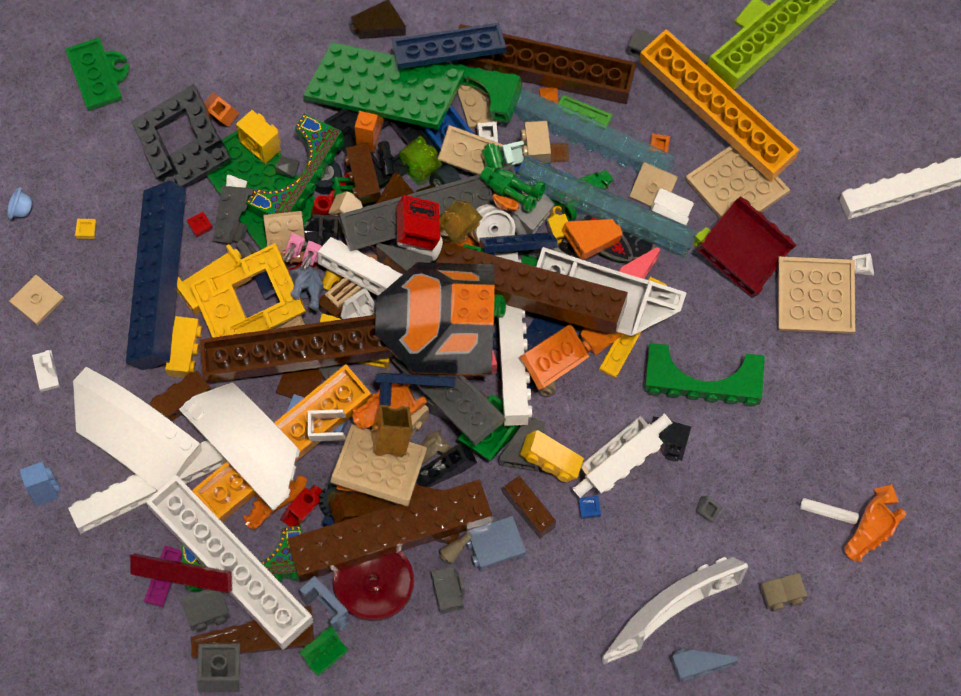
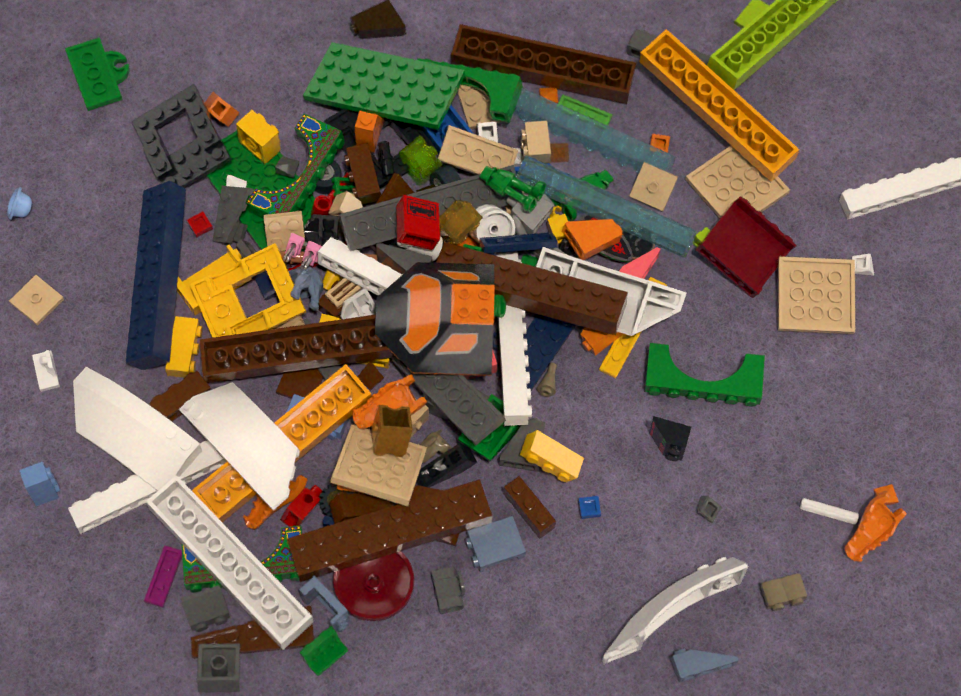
(85, 228): yellow plate -> none
(181, 573): dark red tile -> none
(324, 414): white piece -> none
(370, 376): none -> reddish brown slope
(387, 379): dark blue piece -> none
(448, 45): dark blue plate -> none
(451, 551): dark tan cone -> none
(493, 156): green brick -> none
(505, 203): orange piece -> none
(512, 153): light aqua panel -> none
(554, 356): orange plate -> none
(621, 455): white brick -> none
(672, 206): white panel -> none

